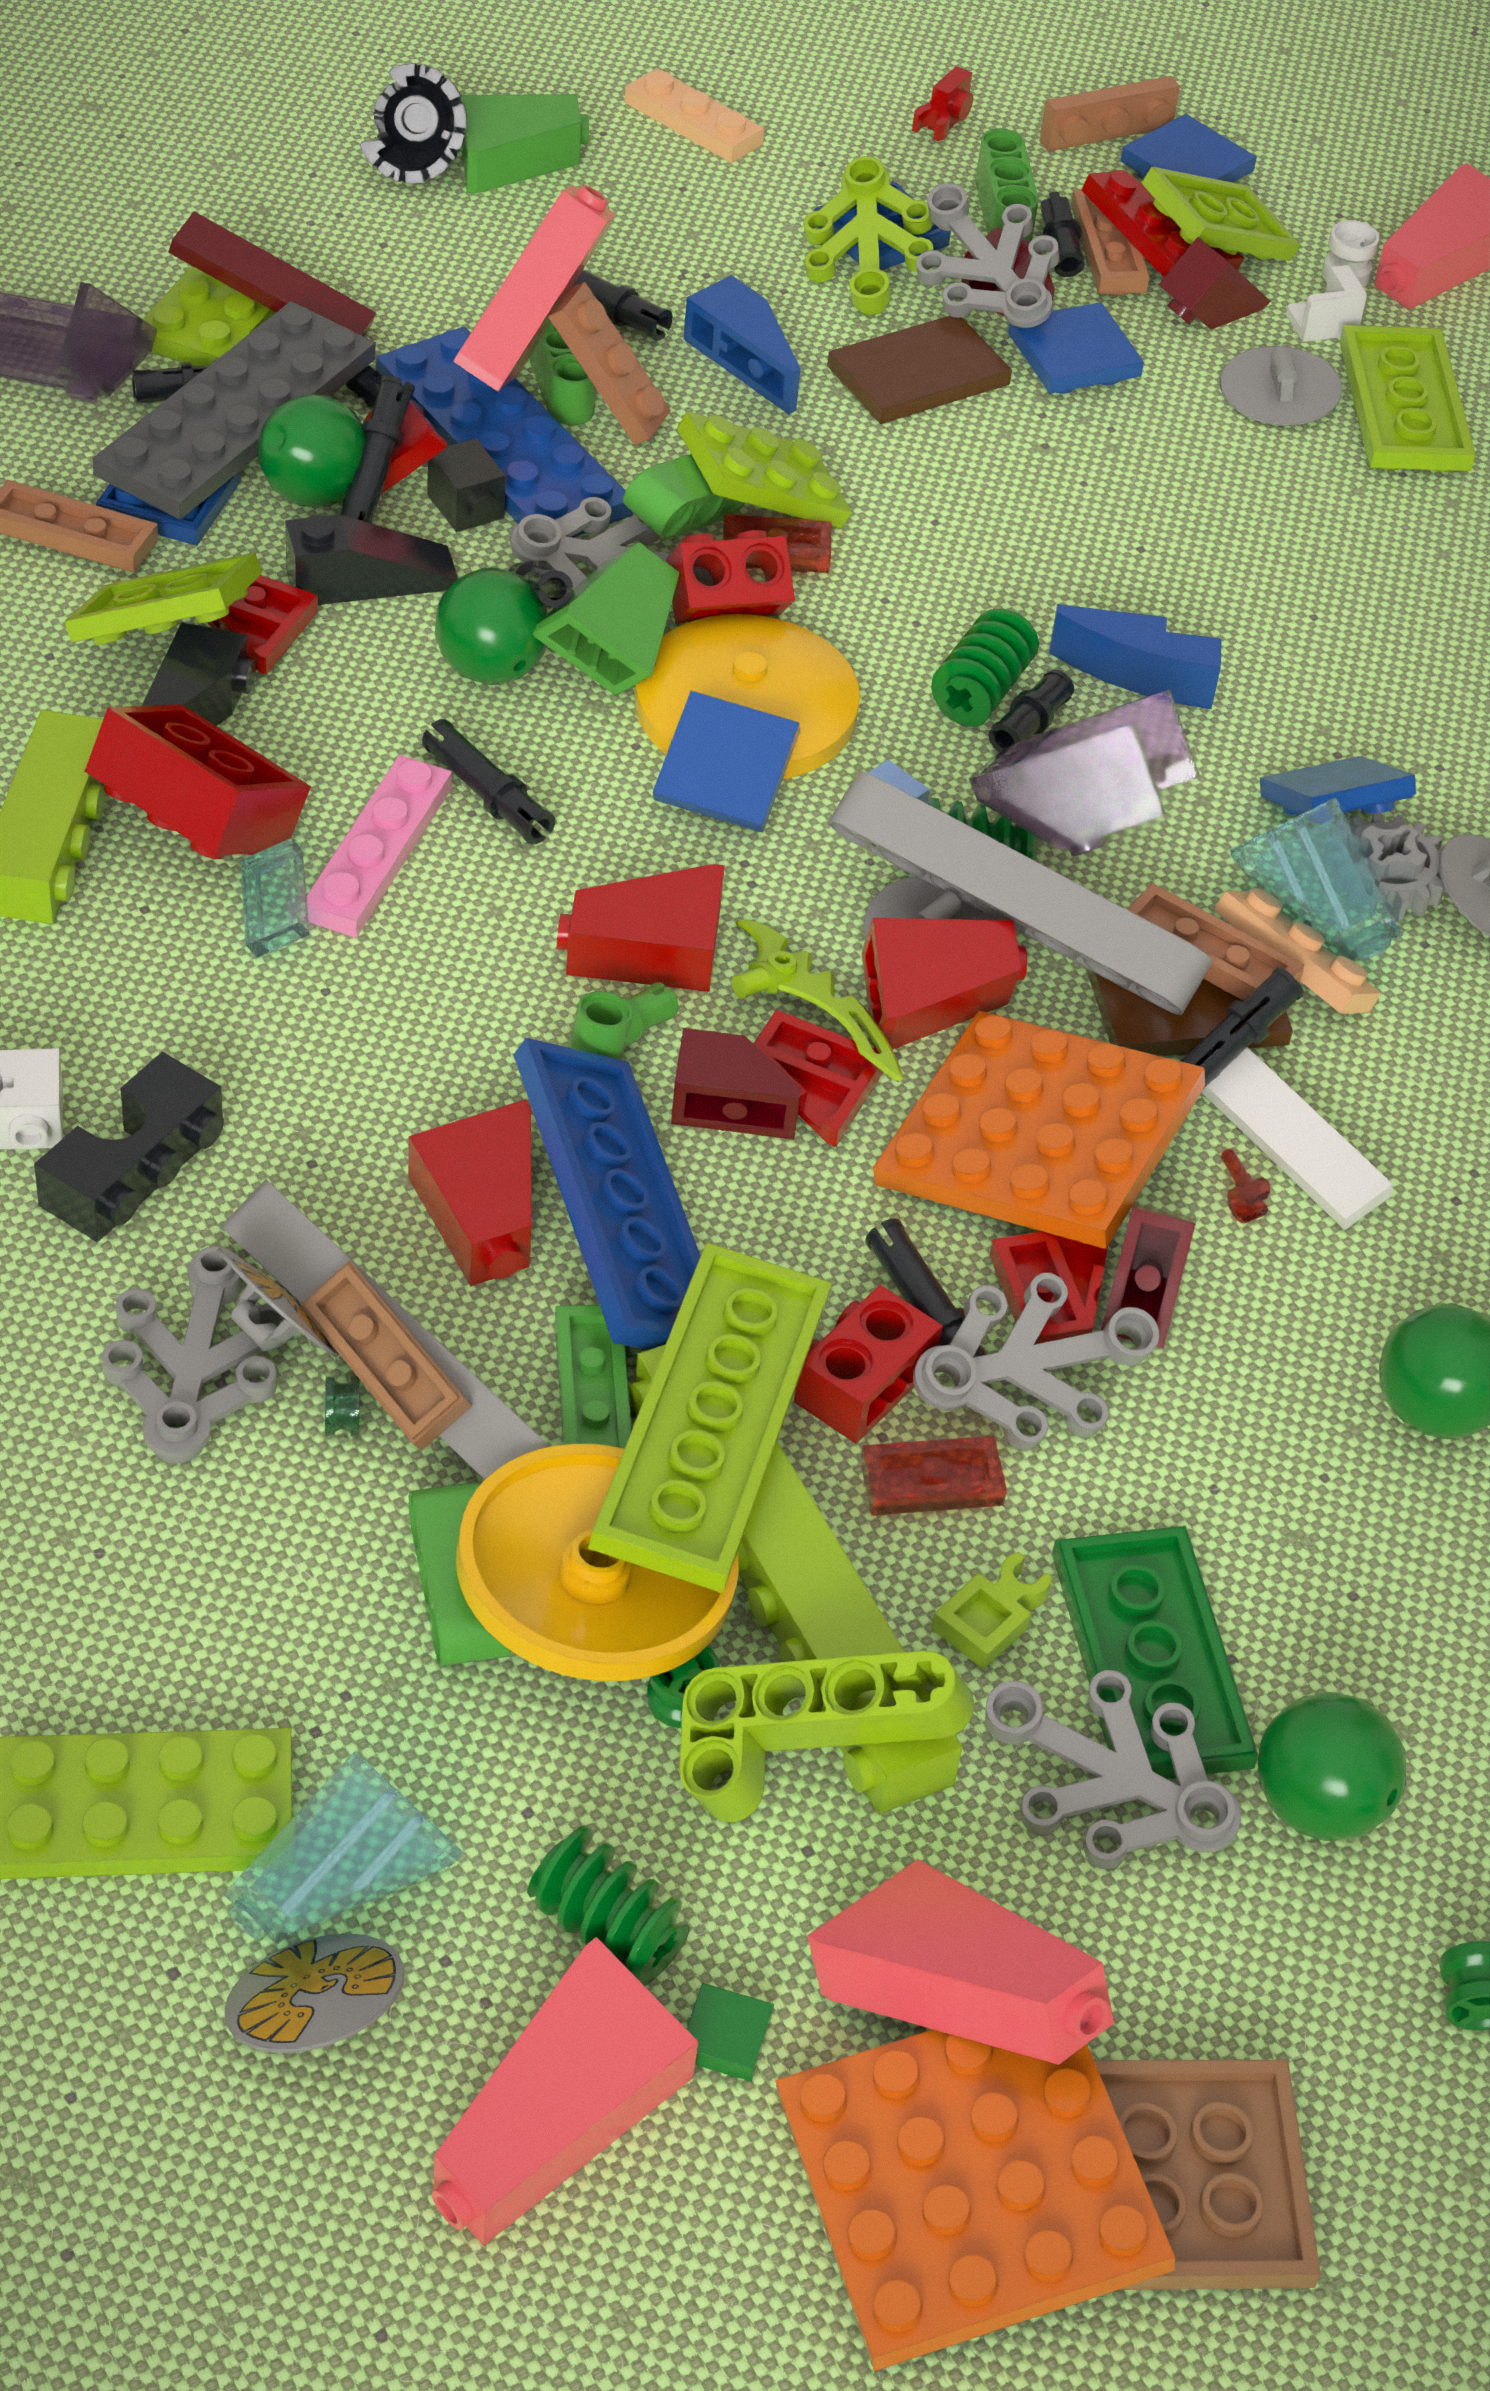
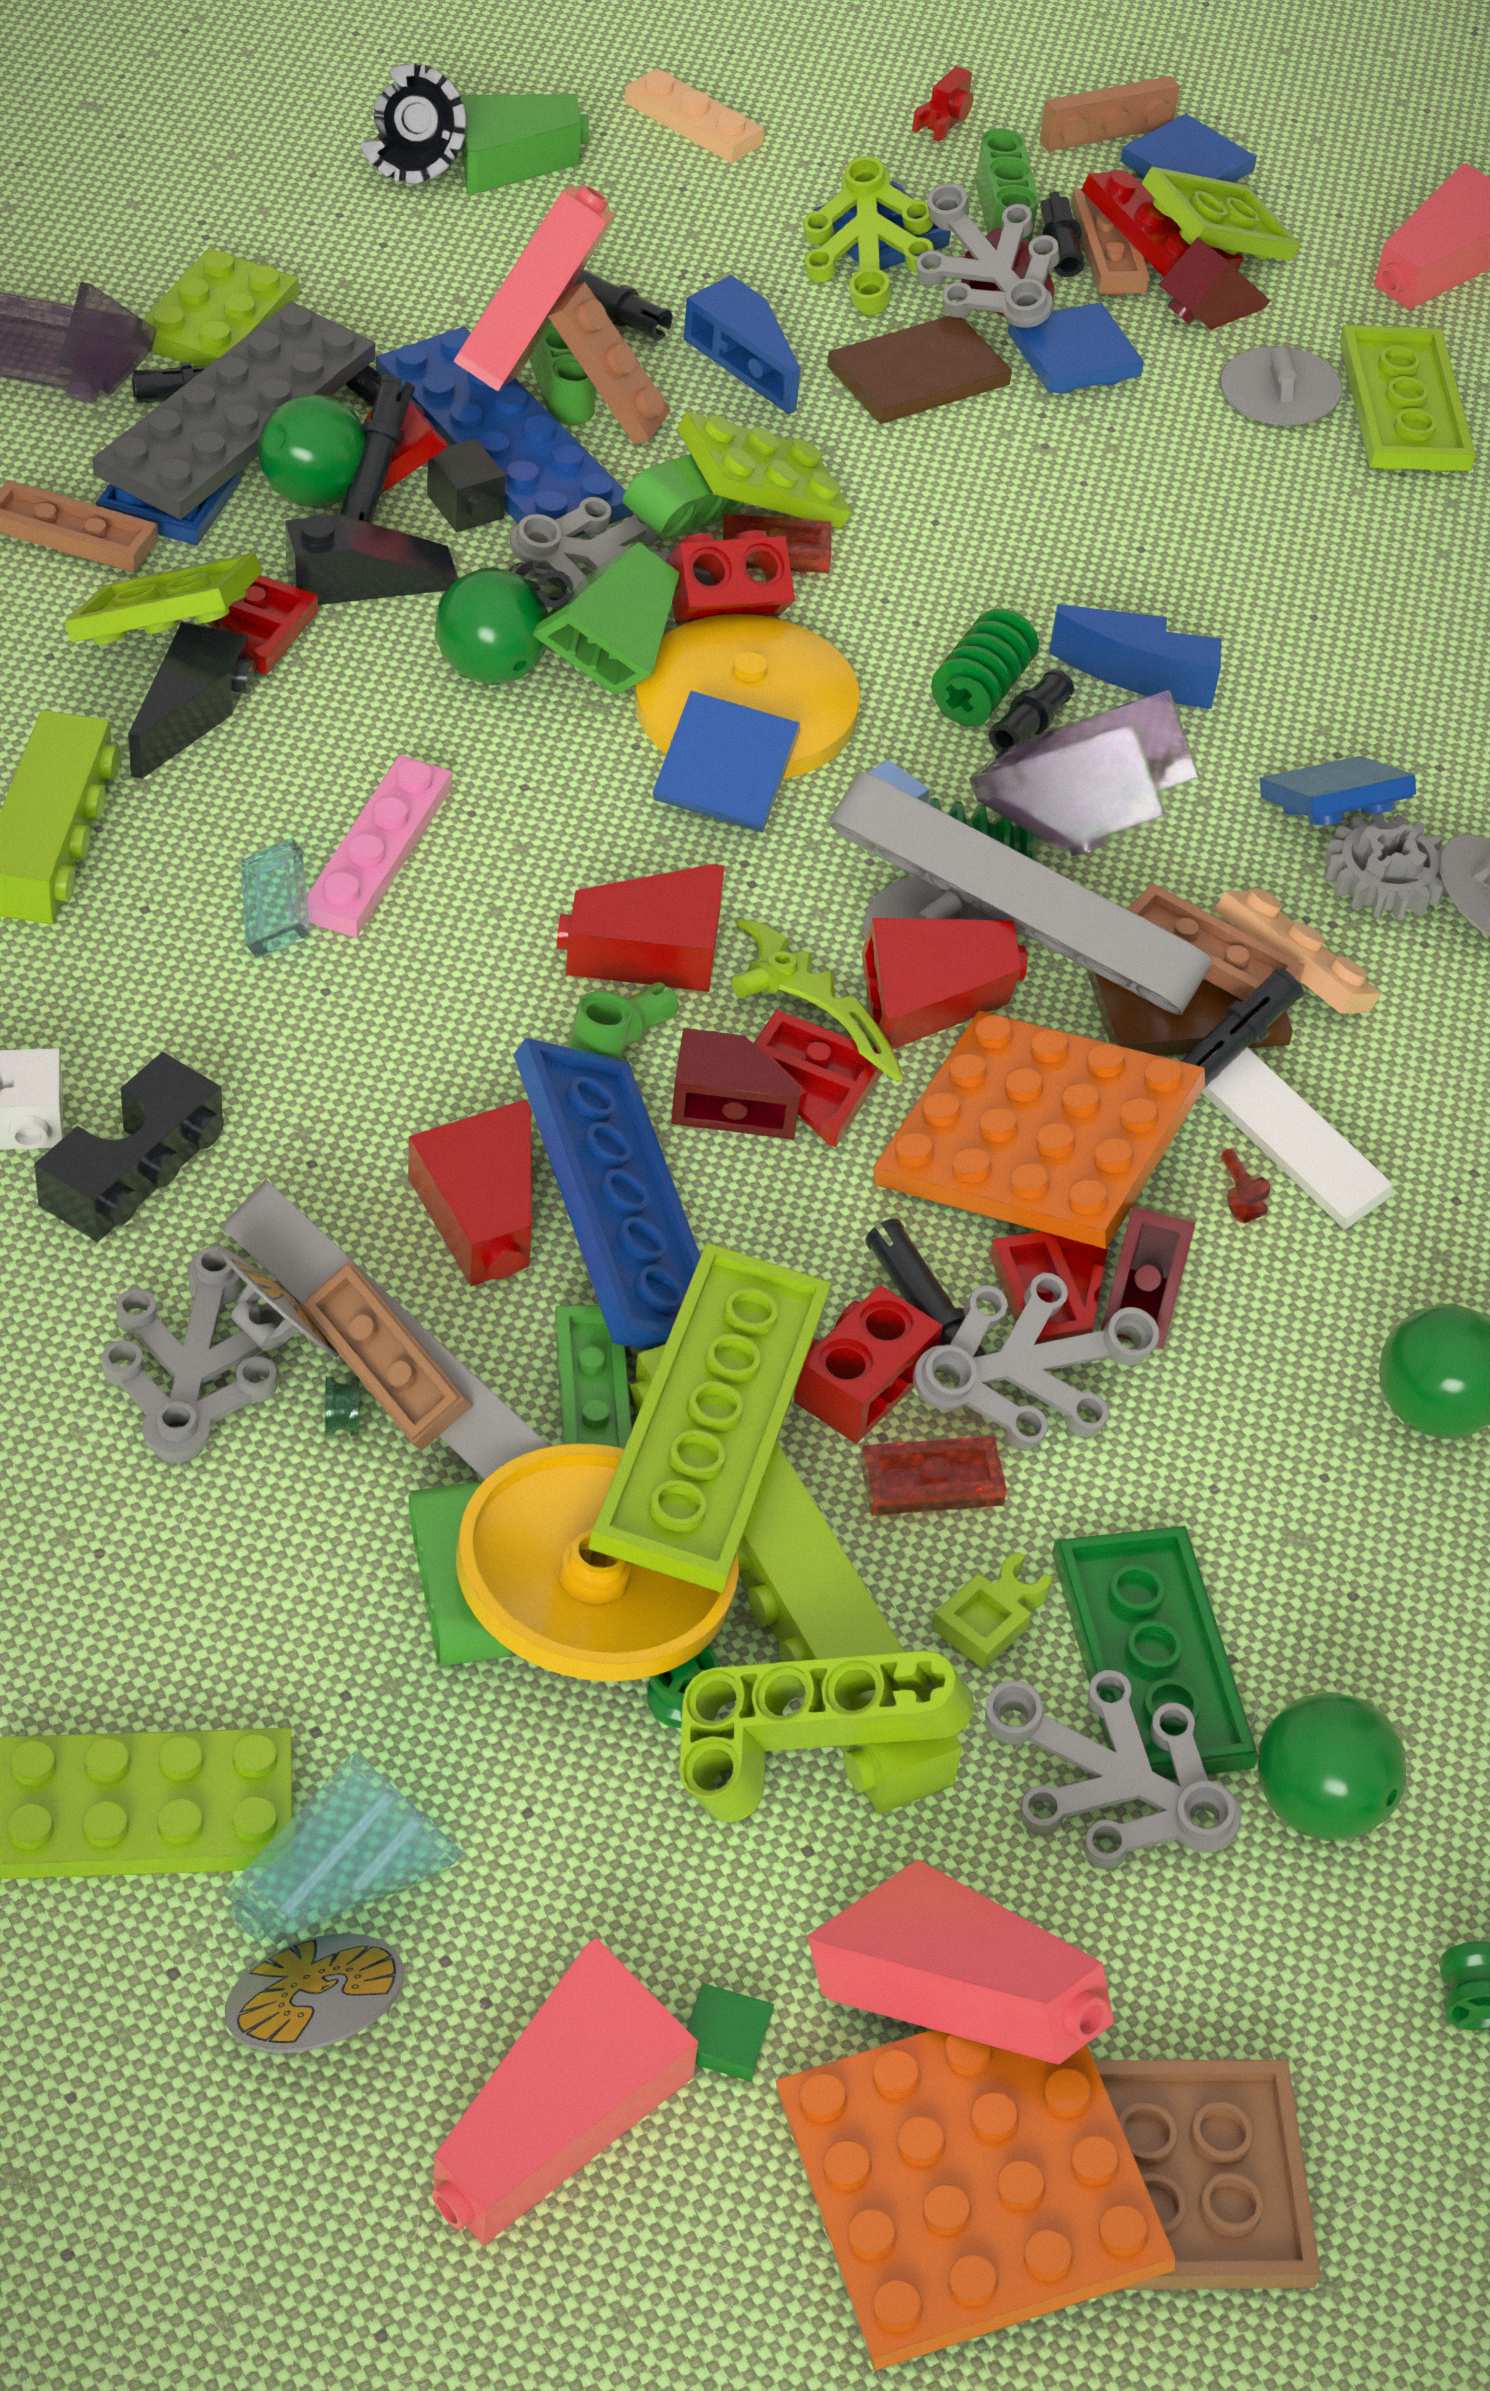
(196, 779): red brick -> none
(262, 274): dark red tile -> none
(502, 794): black pin -> none
(605, 1906): green piece -> none
(1323, 879): clear light blue slope -> none
(1327, 312): white panel -> none
(1352, 245): white wheel -> none

